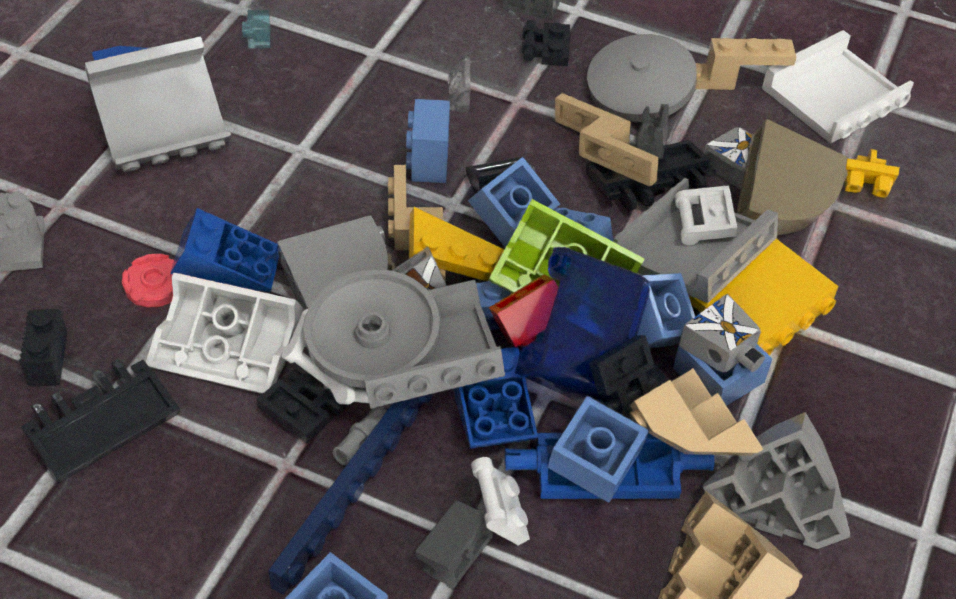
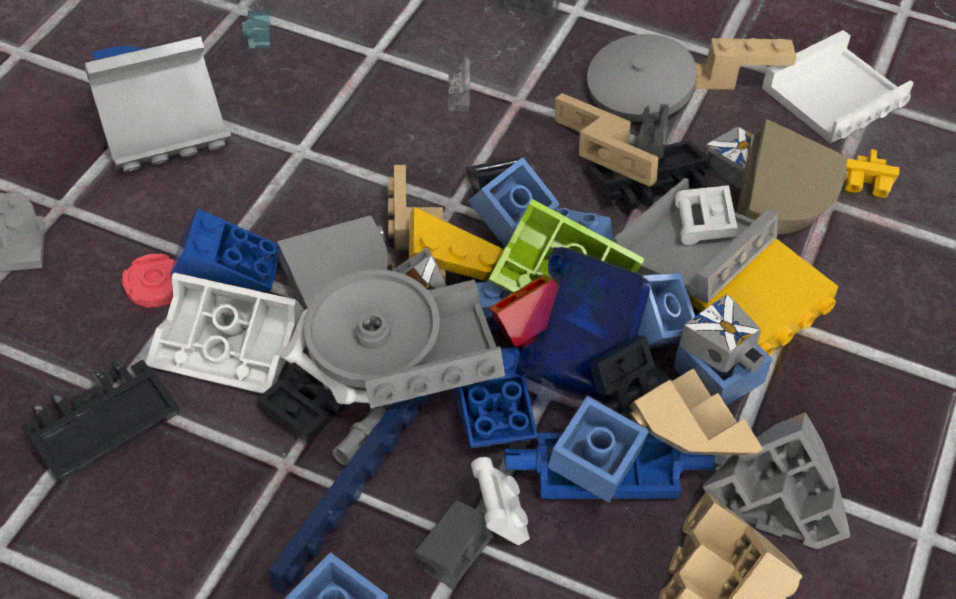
(43, 347): black brick -> none
(428, 140): medium blue brick -> none
(555, 43): black plate -> none

